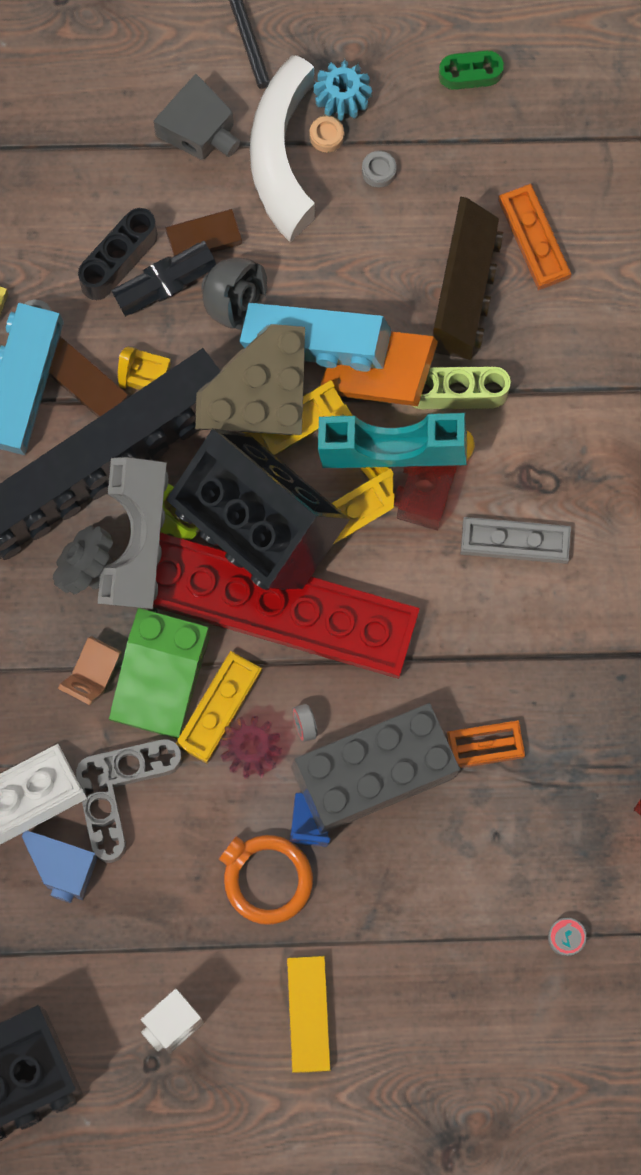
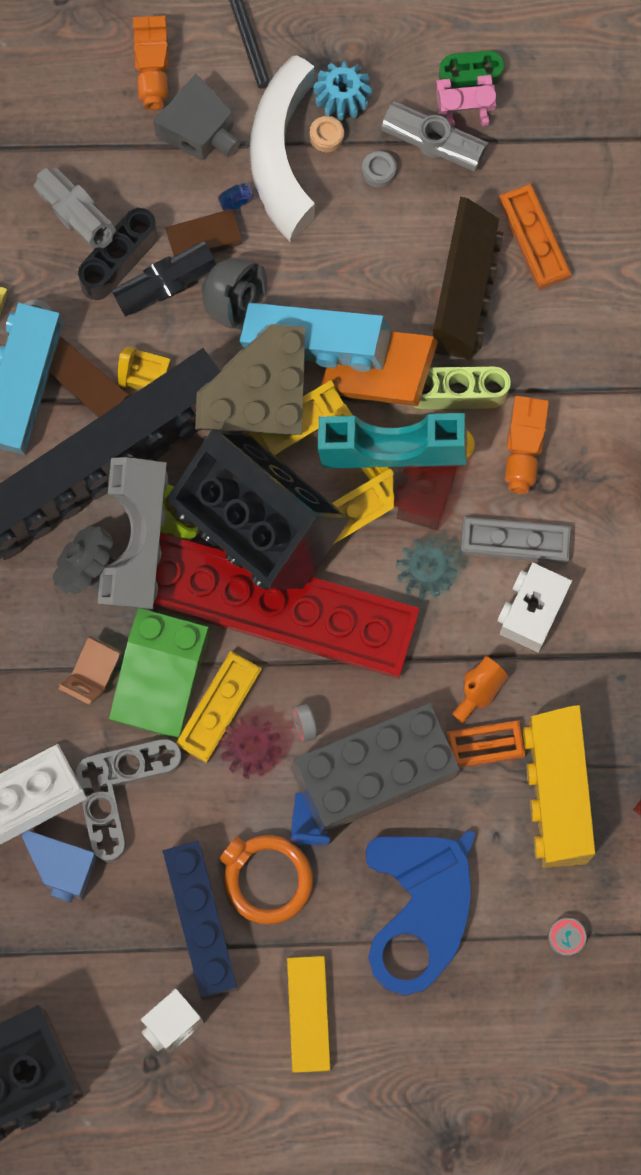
(74, 208): none -> light grey piece
(151, 60): none -> orange piece
(200, 920): none -> dark blue brick
(236, 197): none -> clear blue tile
(415, 126): none -> light grey piece
(420, 579): none -> clear light blue gear
(439, 883): none -> blue animal
(466, 99): none -> bright pink piece
(480, 687): none -> orange piece
(525, 442): none -> orange piece
(548, 591): none -> white brick
(560, 788): none -> yellow slope

